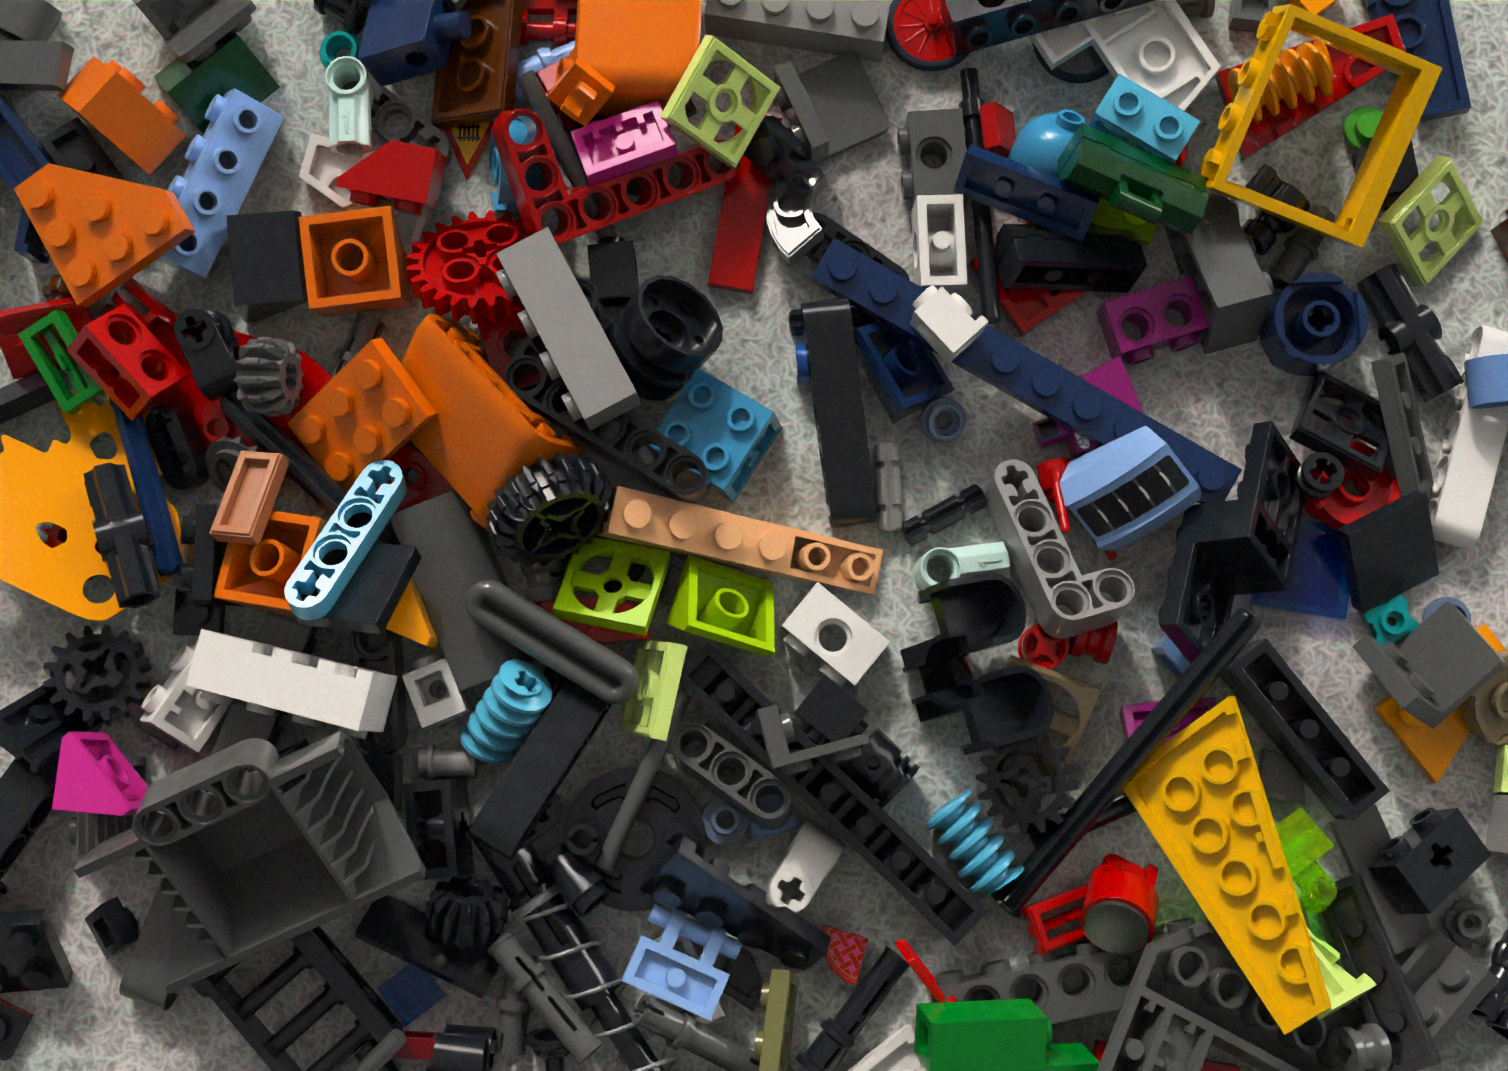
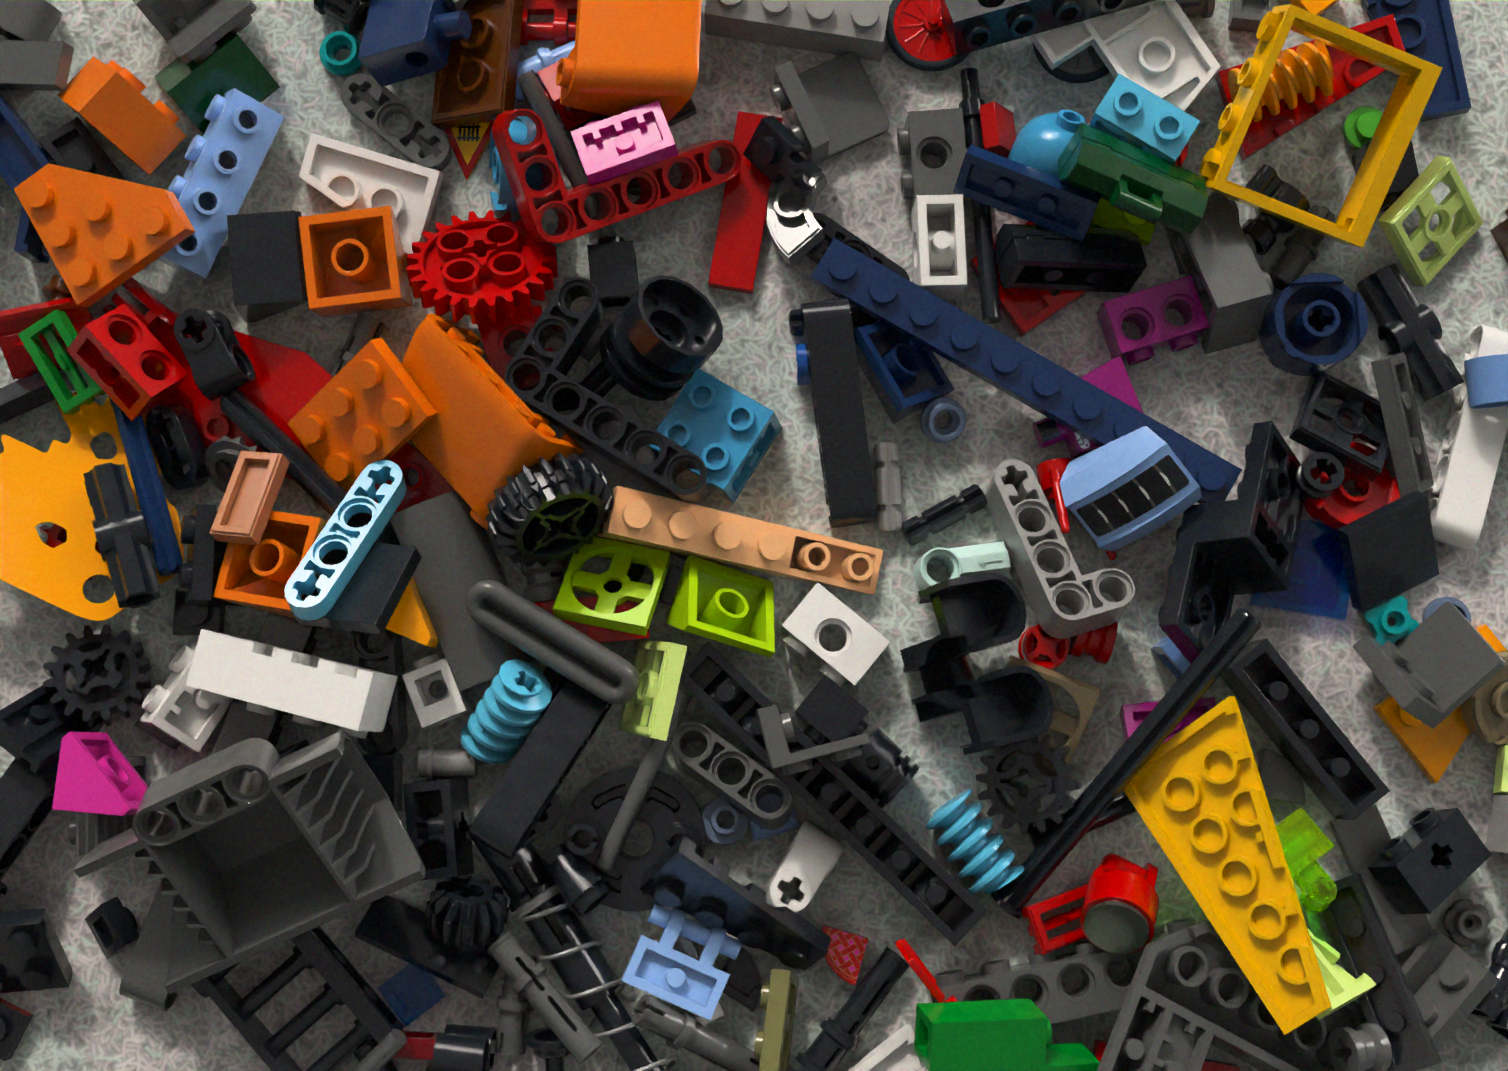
(269, 376): dark grey gear -> none
(349, 108): light aqua piece -> none
(397, 174): red slope -> none
(568, 329): light grey brick -> none
(581, 91): orange tile -> none
(695, 82): yellowish green piece -> none
(946, 322): white brick -> none

